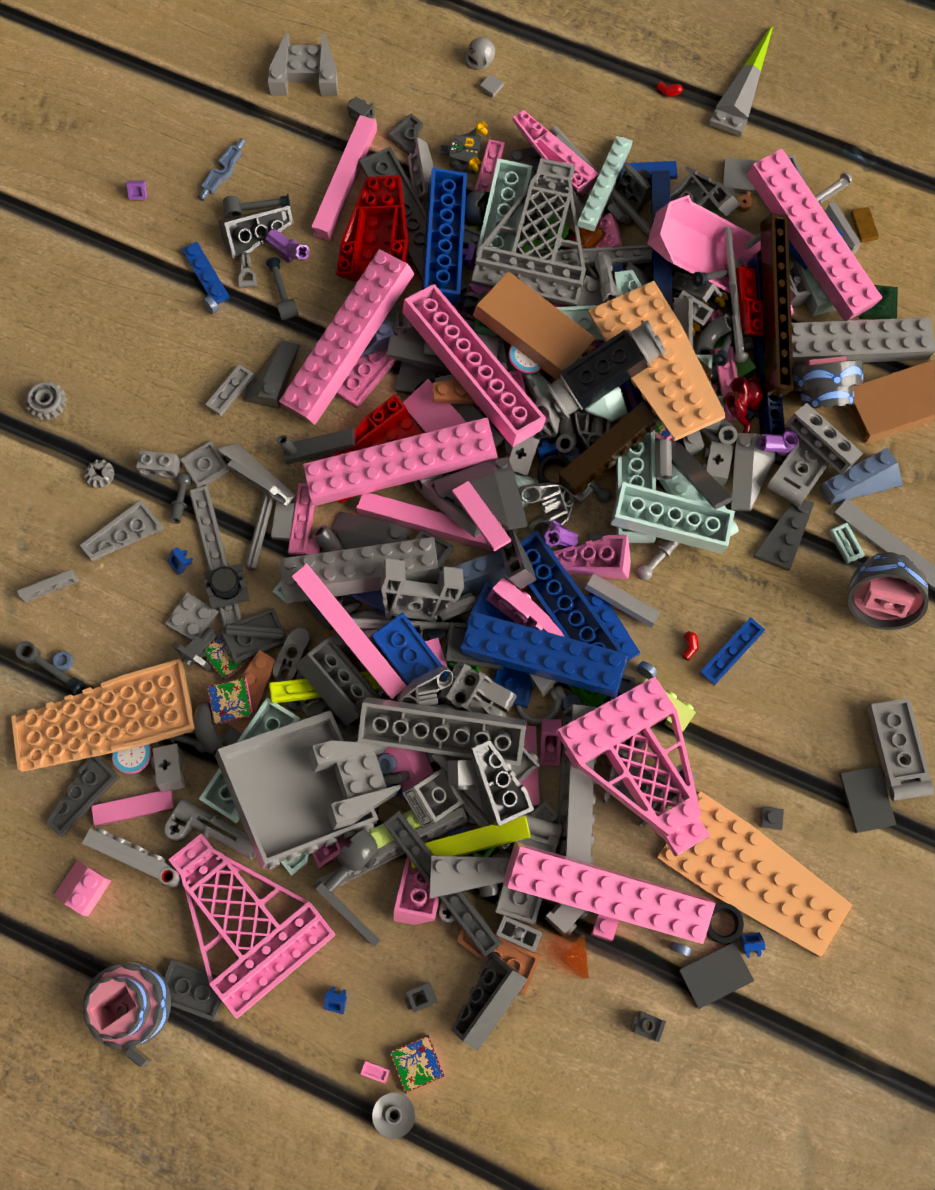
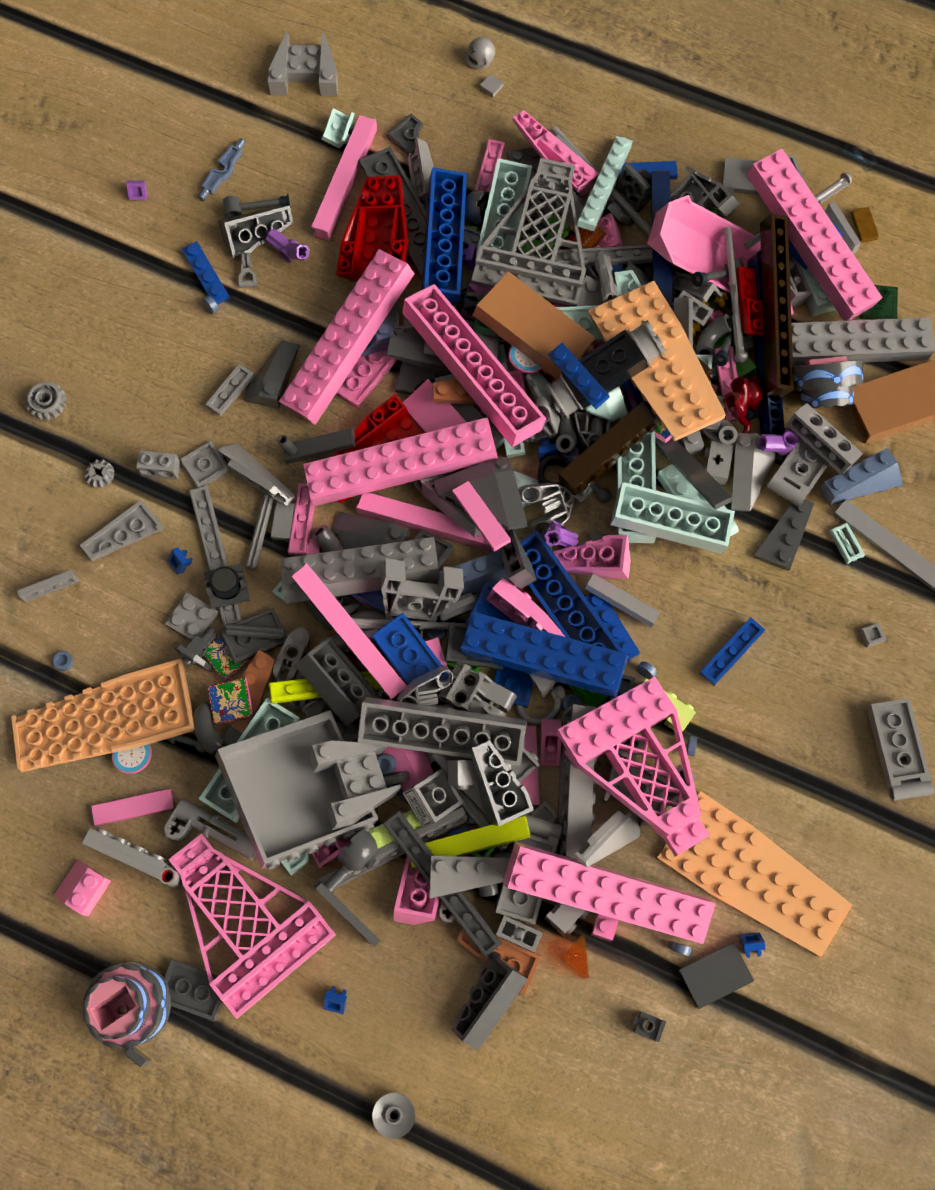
(35, 657): dark grey piece -> none
(88, 787): dark grey wing -> none
(168, 768): light grey brick -> none
(178, 506): dark grey pin -> none
(287, 307): dark grey piece -> none
(337, 128): none -> light aqua bracket
(360, 107): dark grey brick -> none
(374, 1071): bright pink piece -> none
(416, 1064): tile -> none
(429, 997): dark grey brick -> none
(465, 150): dark grey torso -> none
(523, 465): light grey brick -> none
(578, 375): none -> blue plate
(609, 837): none -> light grey wedge
(645, 571): light grey pin -> none
(663, 457): light grey axle -> none
(671, 90): red arm -> none
(692, 746): none -> sand blue tile
(693, 645): red arm -> none
(734, 107): light grey plate -> none
(739, 924): black tyre -> none
(745, 202): nougat piece -> none
(772, 818): dark grey plate -> none
(867, 799): dark grey tile -> none
(872, 634): none -> light grey tile
(888, 592): piece -> none

